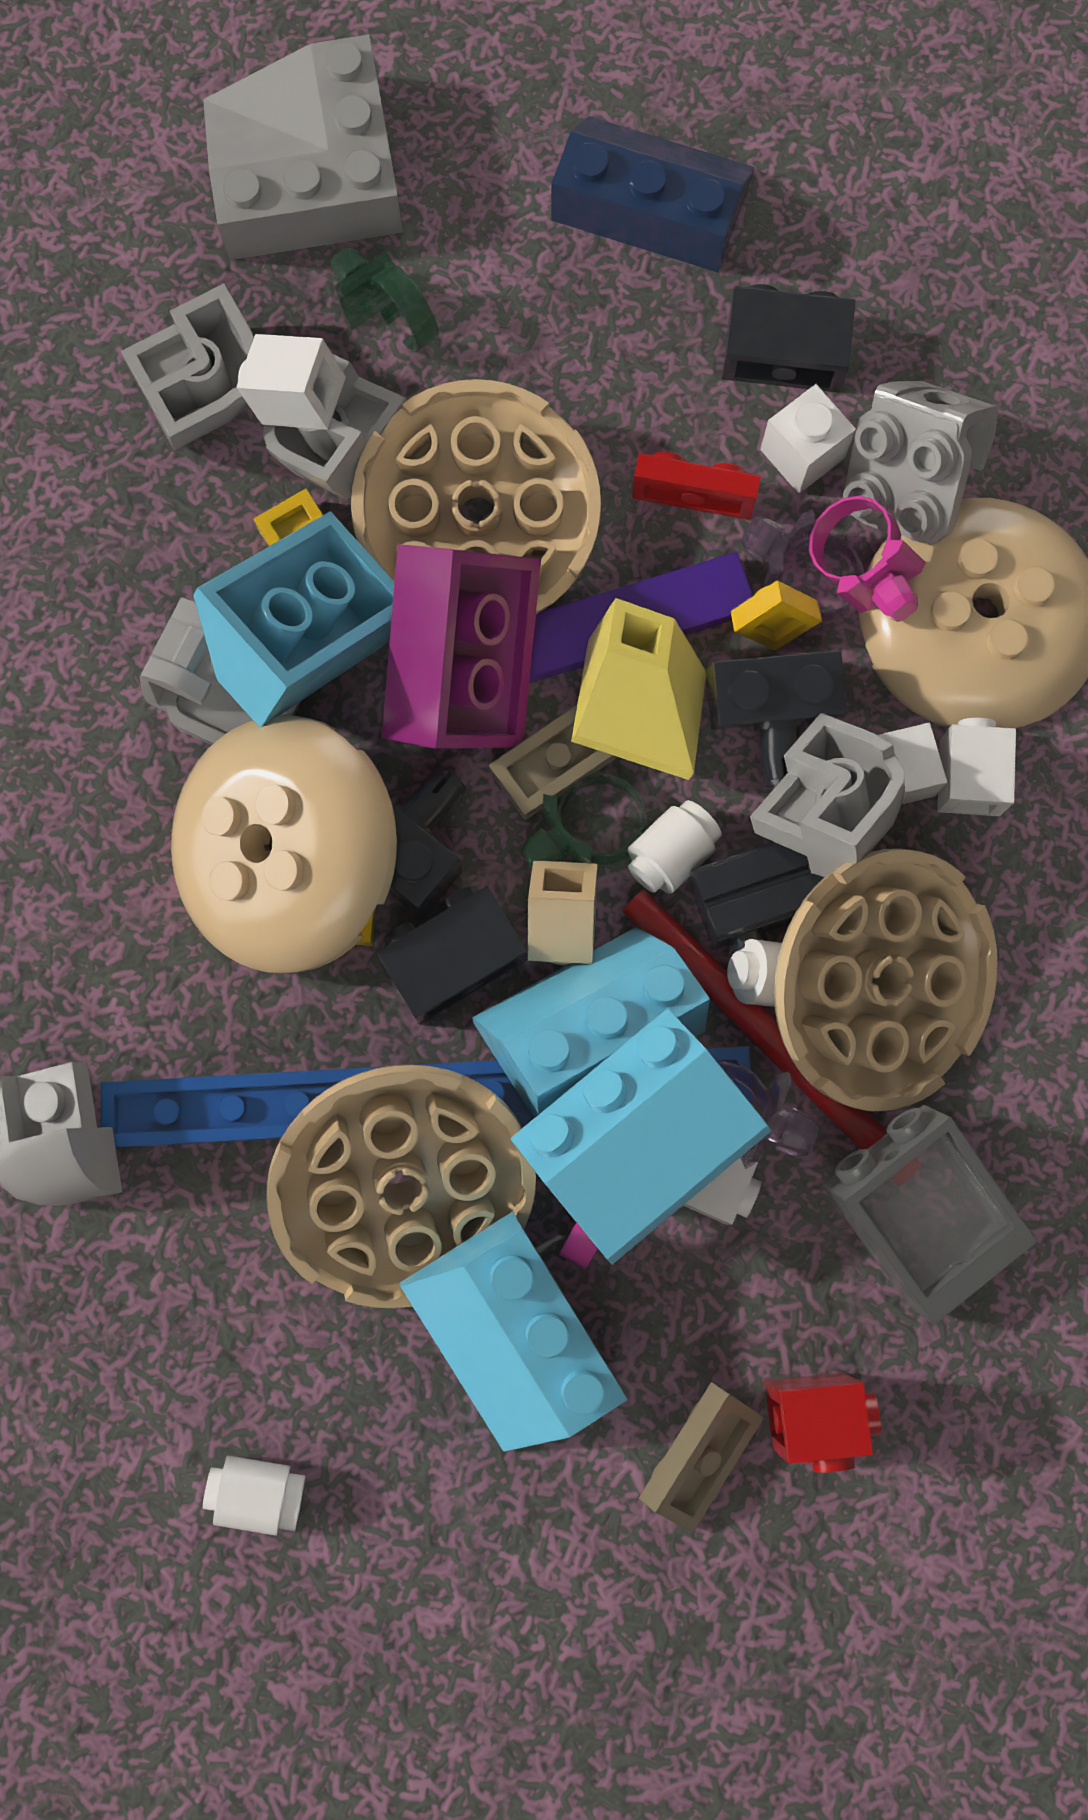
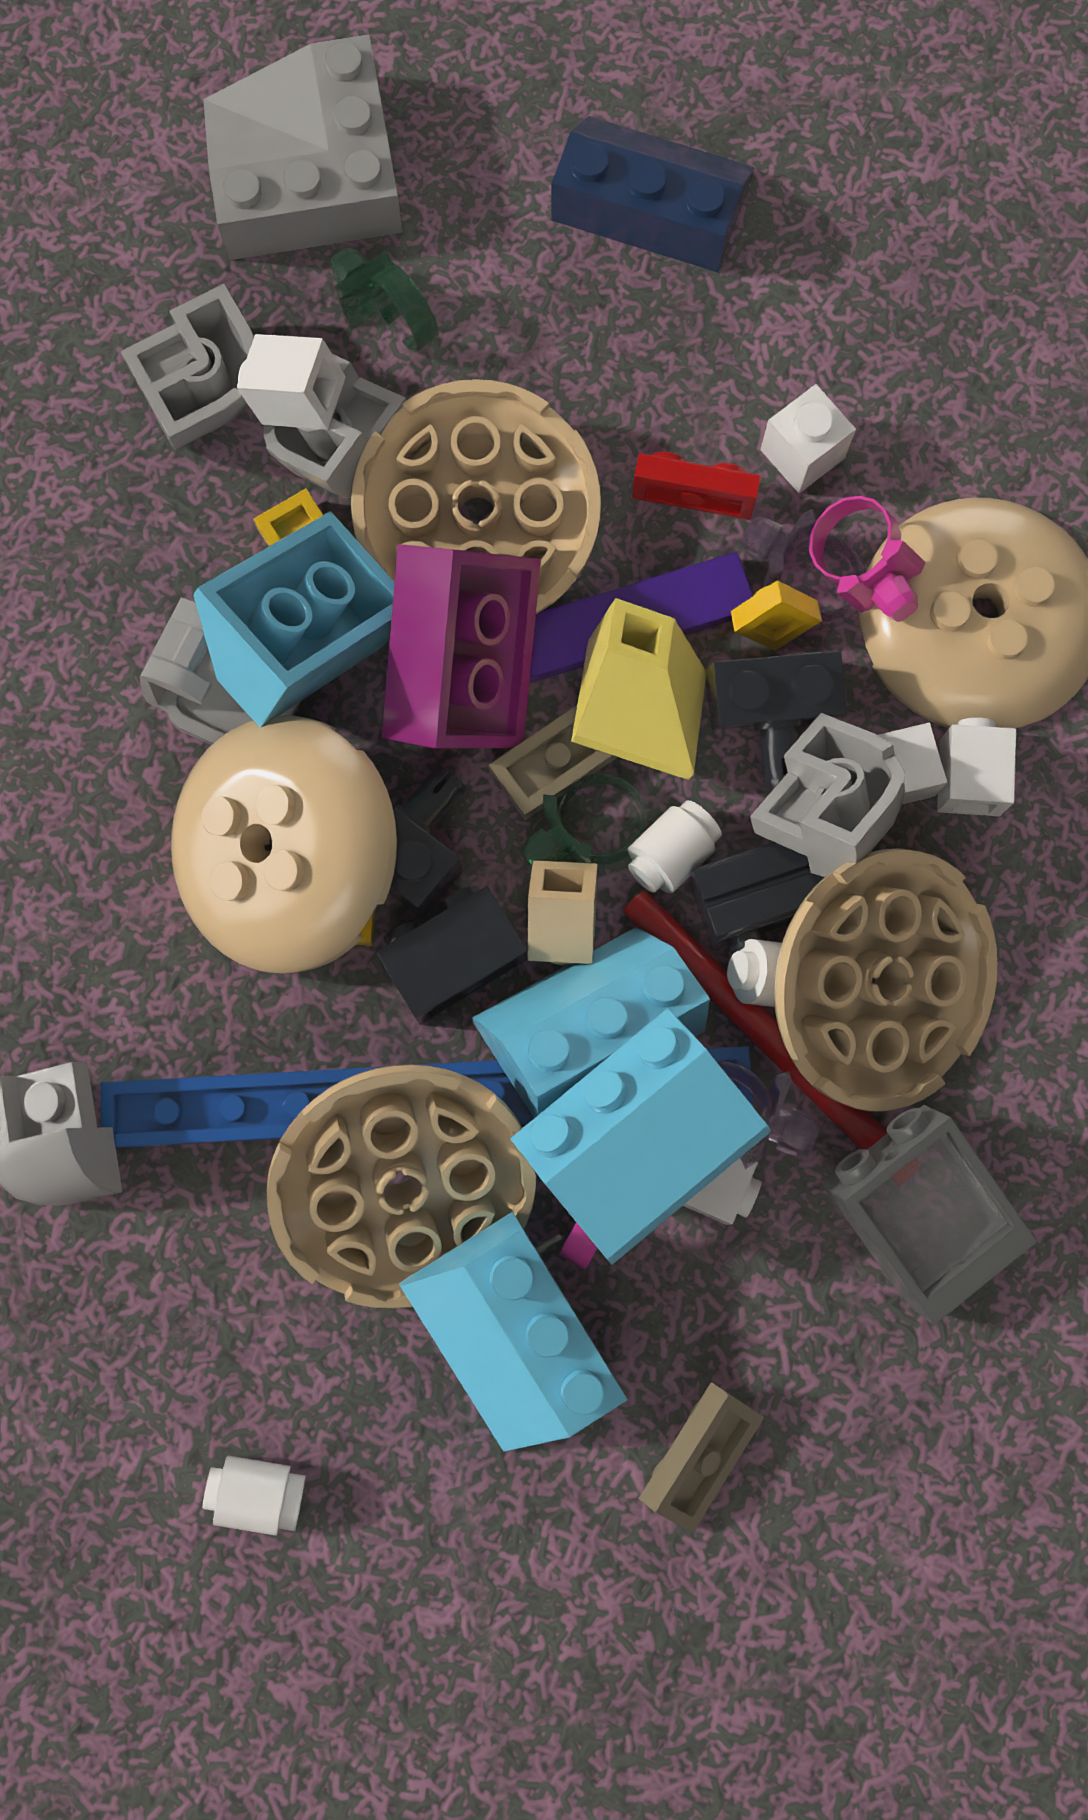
(788, 338): black brick -> none
(822, 1420): red brick -> none
(917, 456): light grey piece -> none

